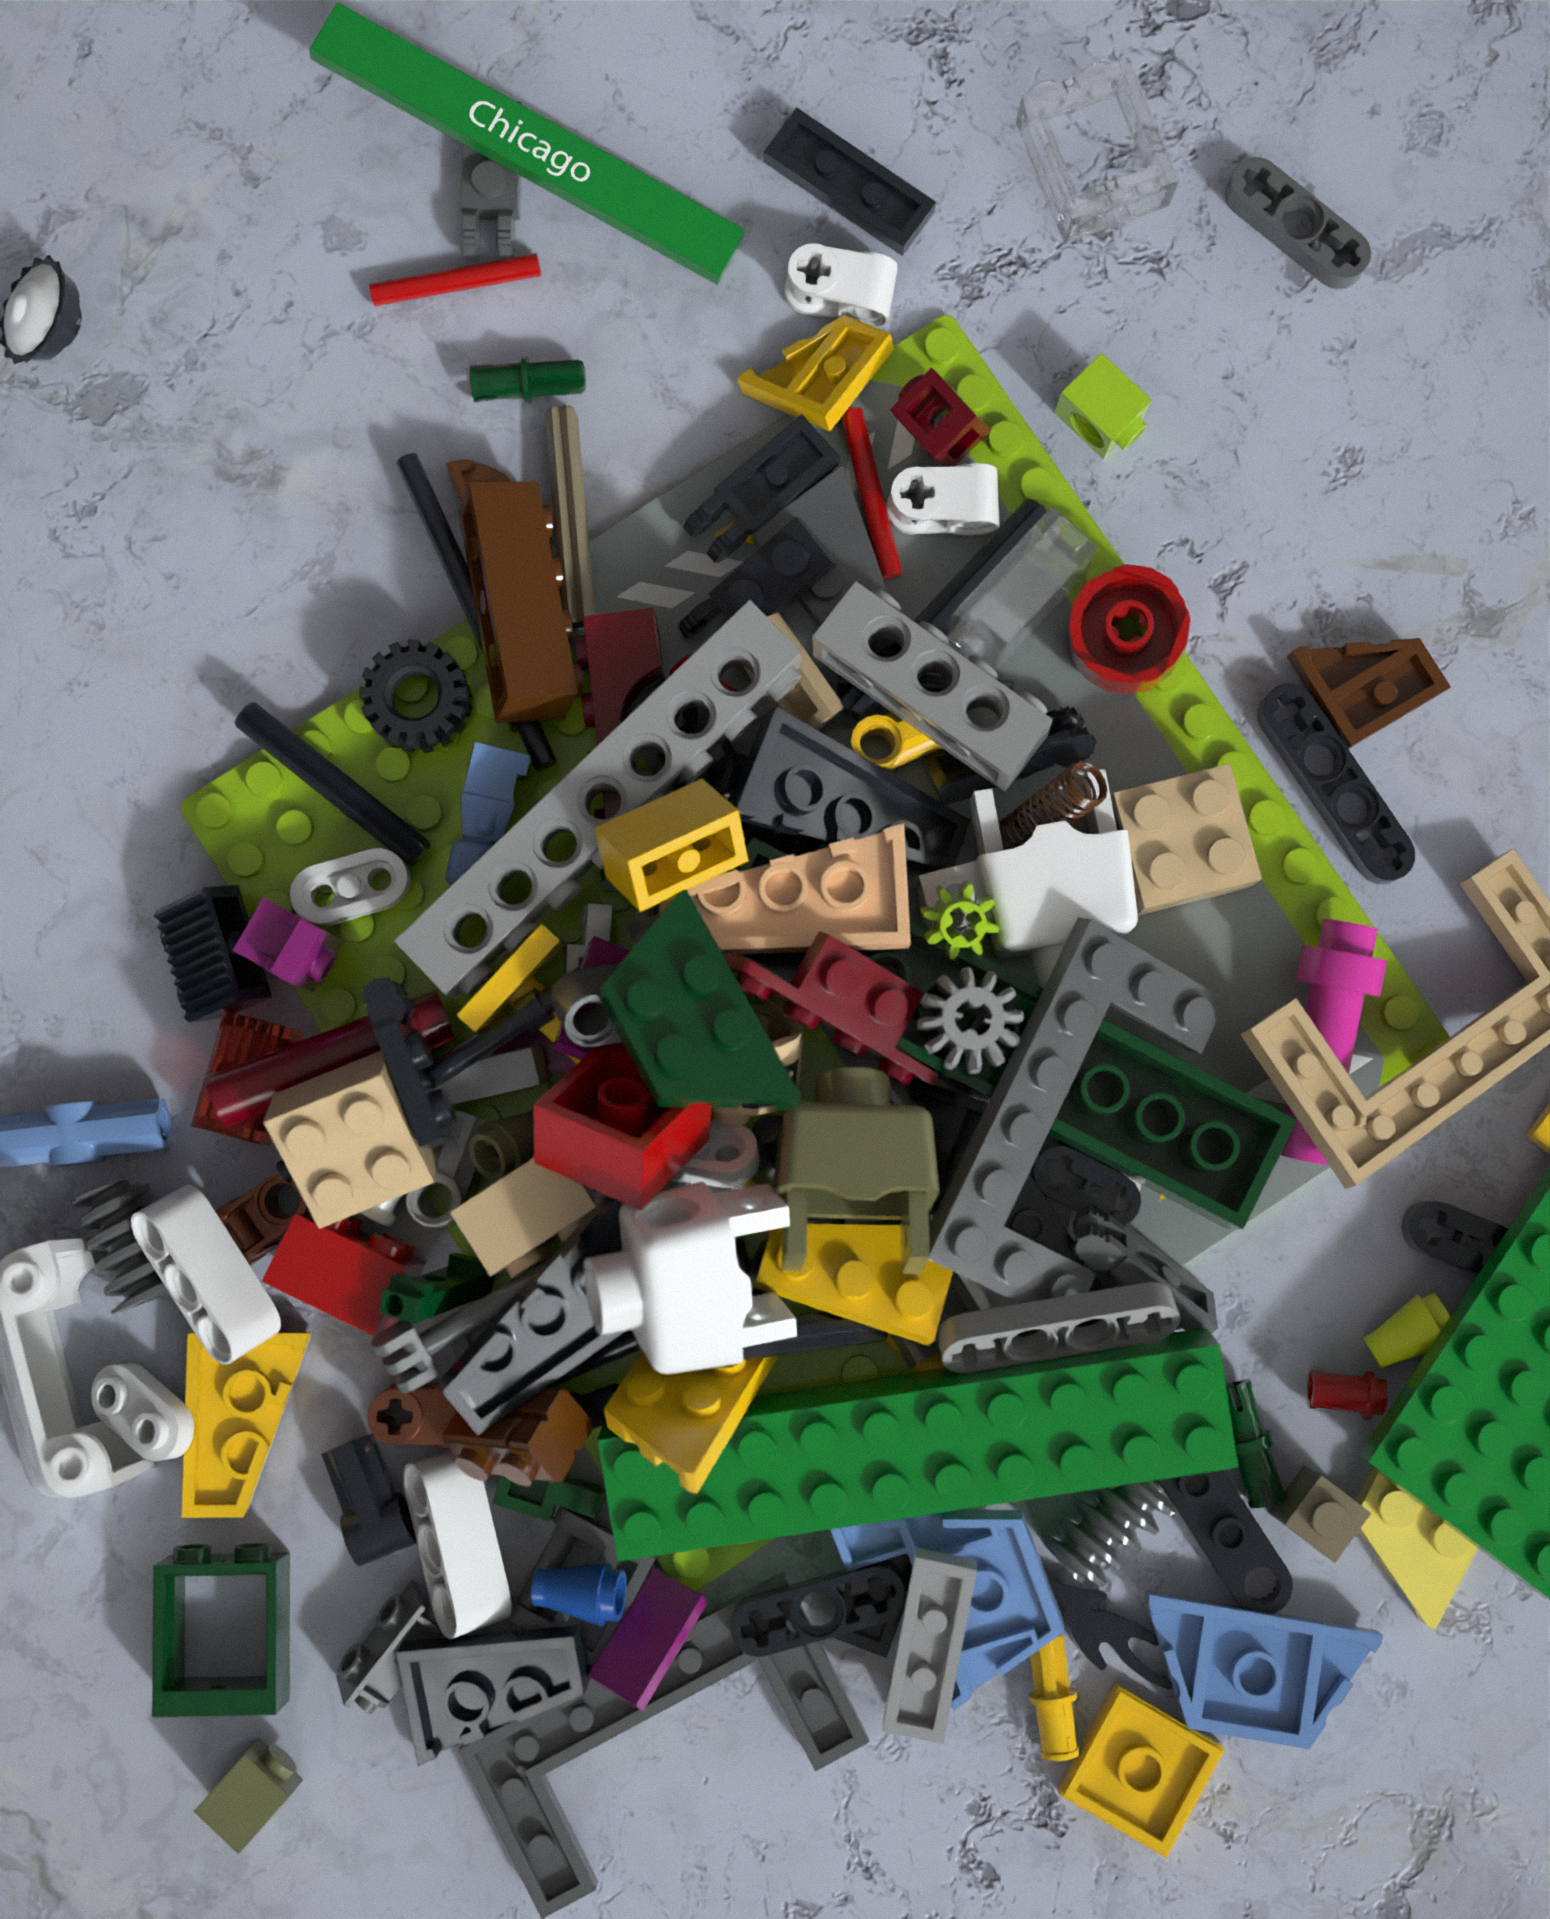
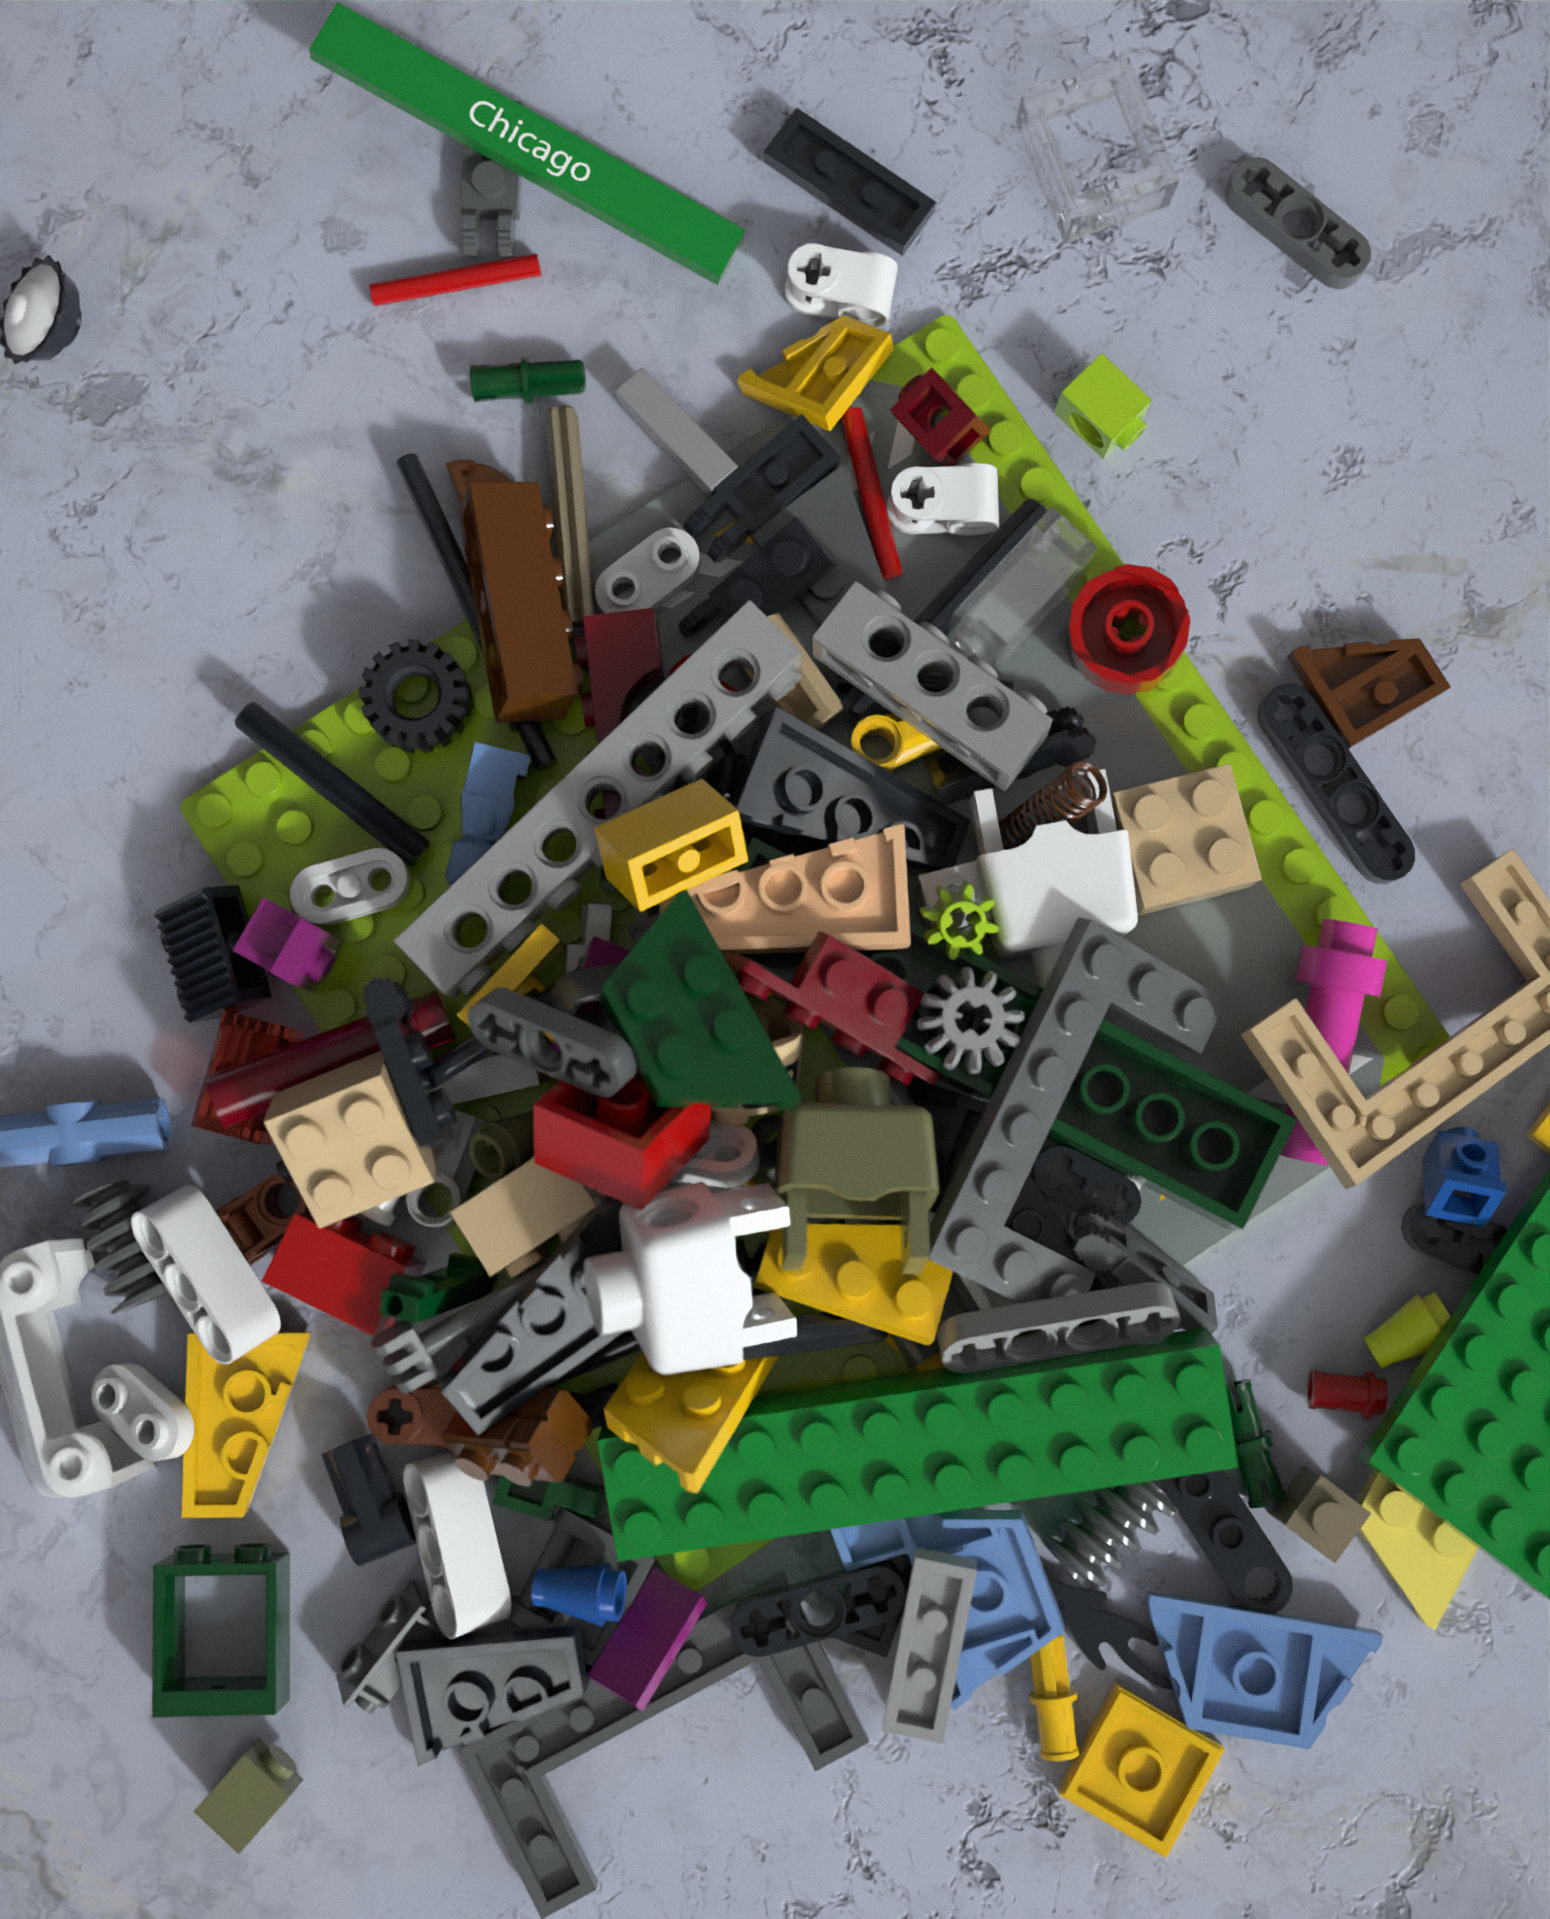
(589, 1055): none -> dark grey beam
(652, 579): none -> white plate
(675, 431): none -> light grey piece
(1467, 1164): none -> blue brick

